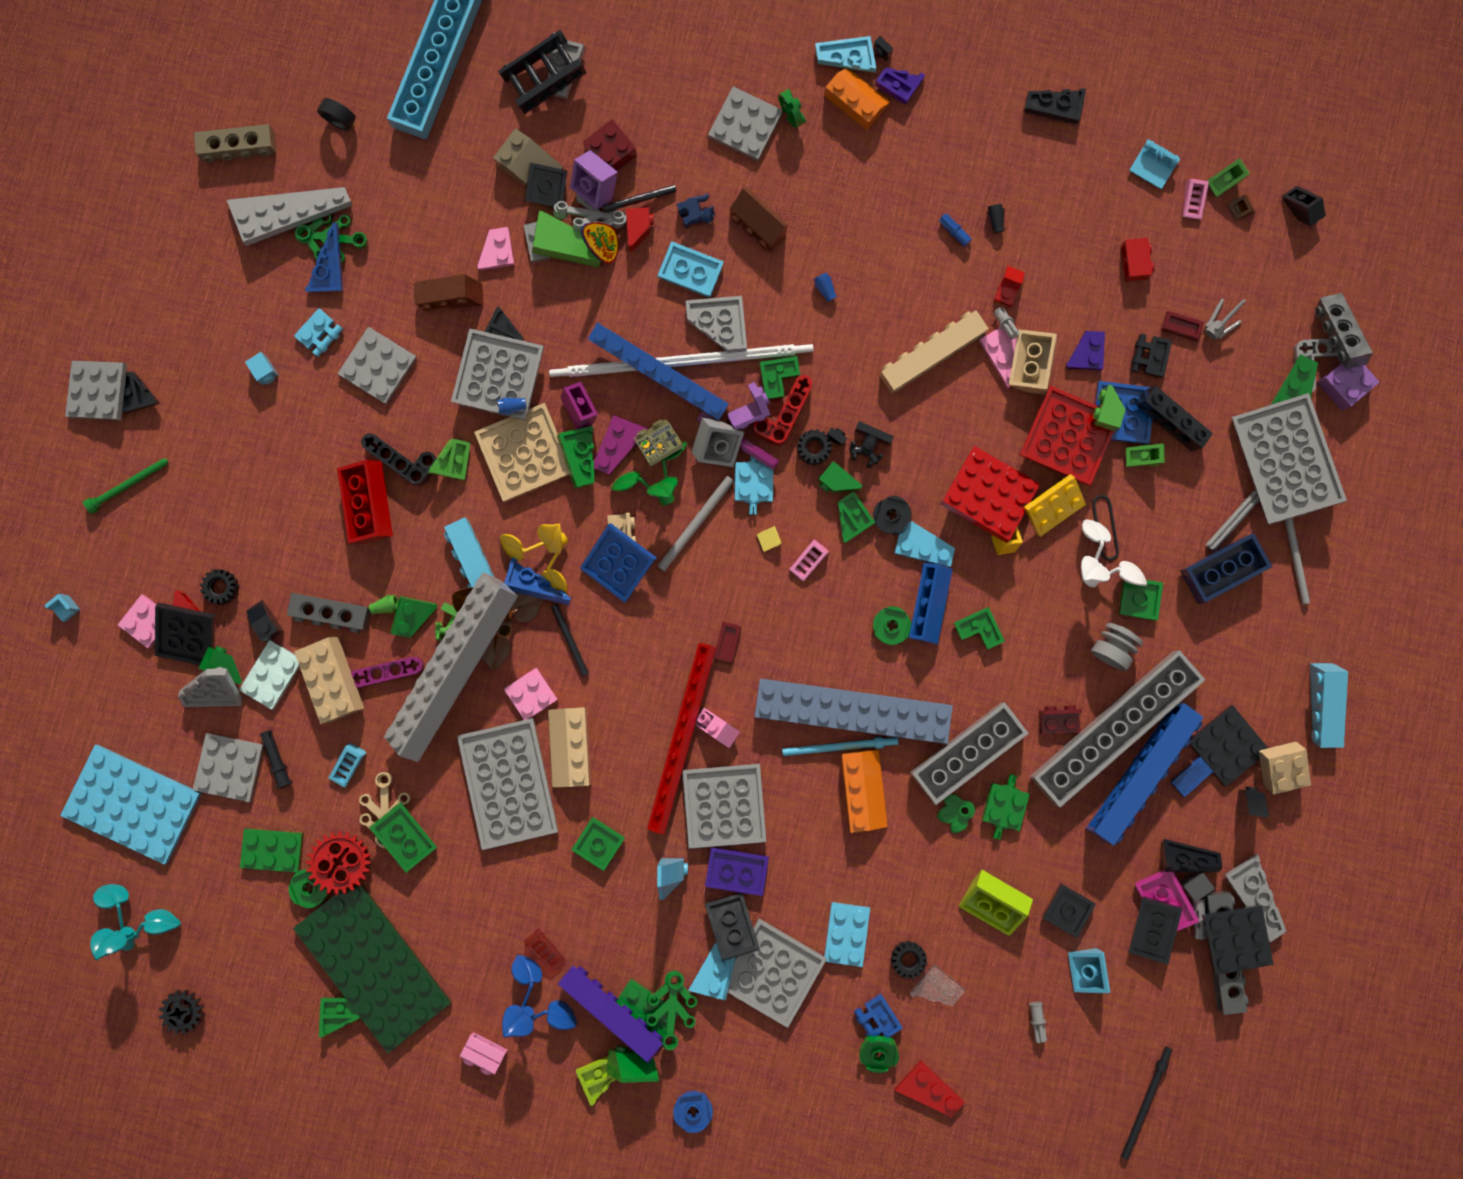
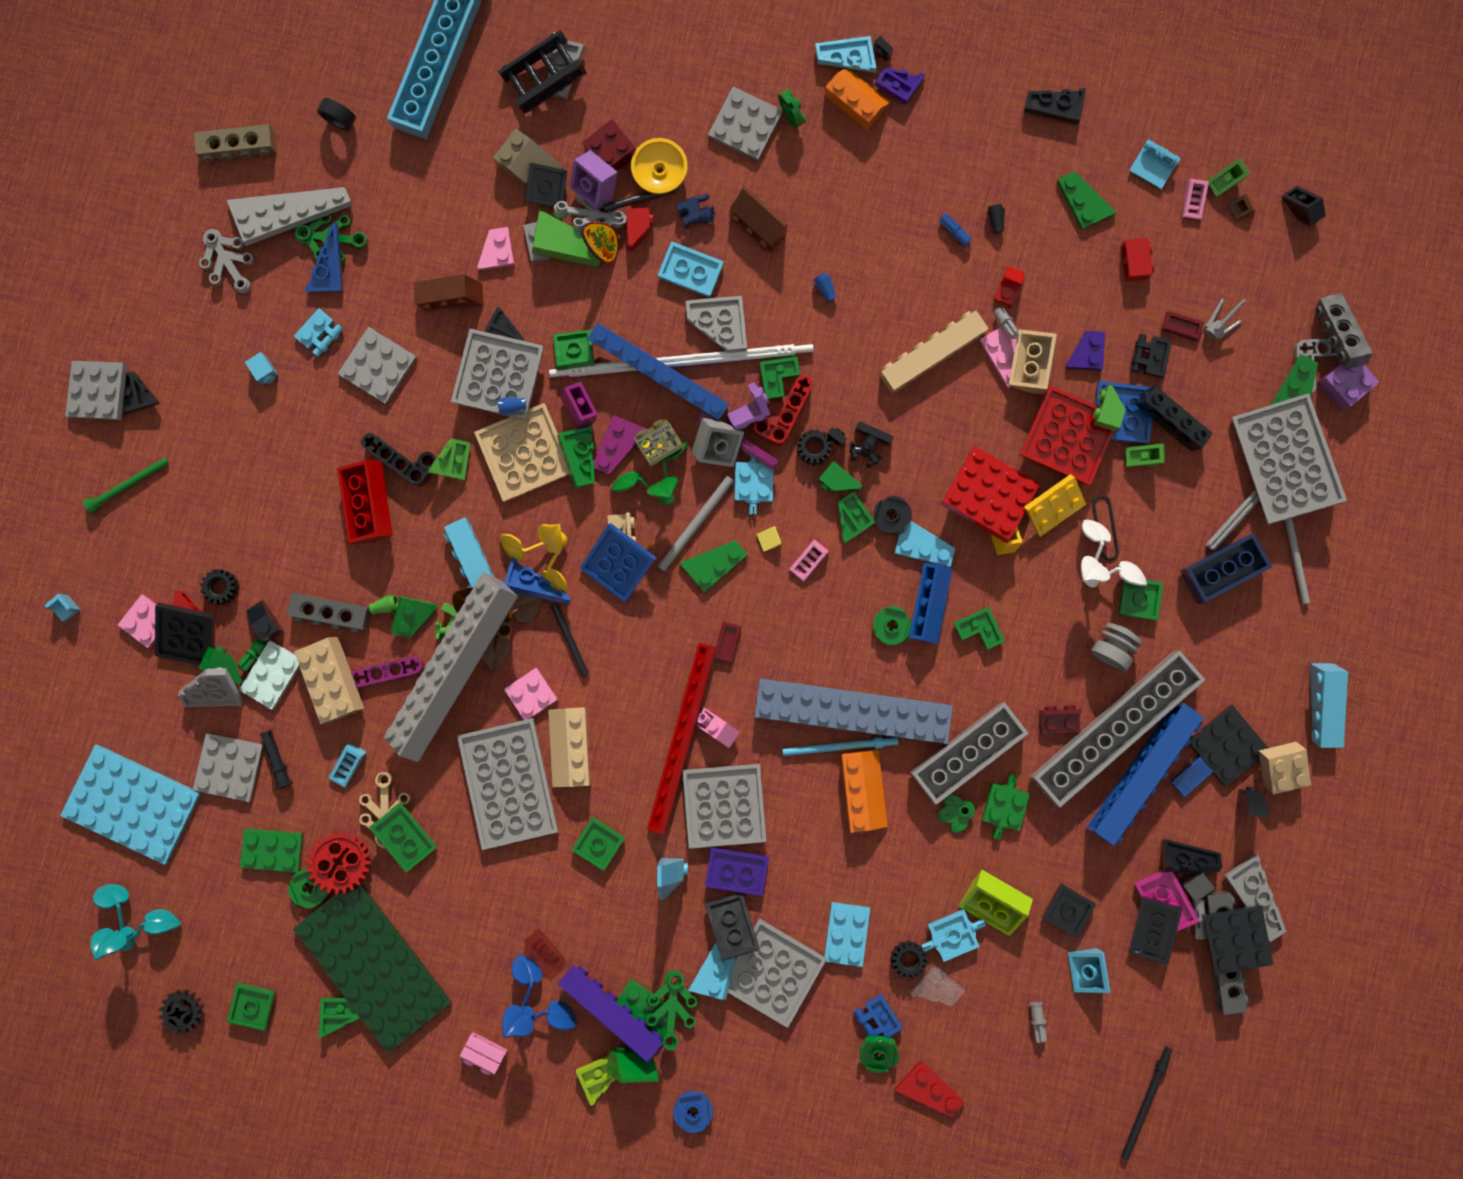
(224, 258): none -> light grey plant
(251, 1006): none -> green plate
(257, 647): none -> green axle
(573, 350): none -> green plate
(655, 155): none -> yellow dish
(714, 564): none -> green wing
(953, 935): none -> medium azure plate
(1084, 201): none -> green wing

